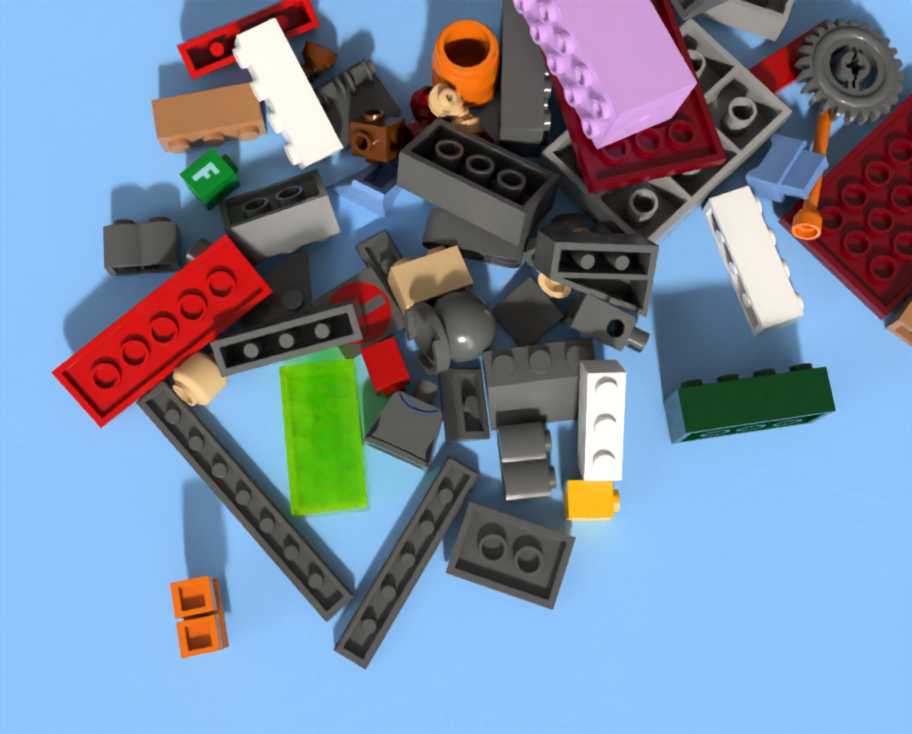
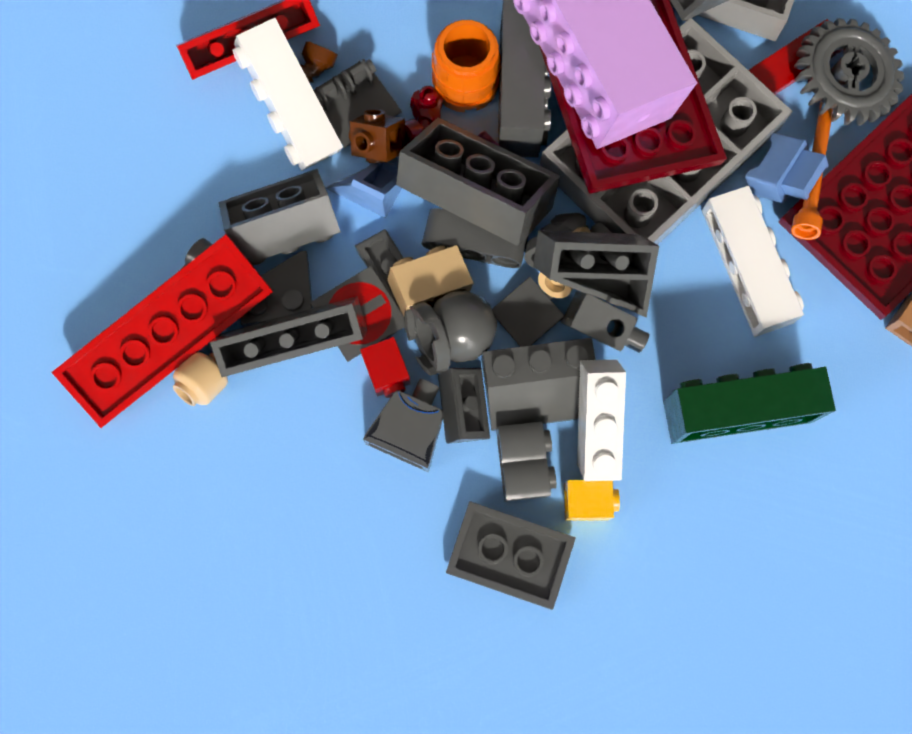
(142, 247): dark grey brick -> none
(202, 612): orange hips -> none
(208, 118): medium nougat brick -> none
(211, 178): green brick -> none
(246, 500): dark grey tile -> none
(324, 439): clear neon green brick -> none
(406, 562): dark grey tile -> none
(447, 102): tan arm -> none

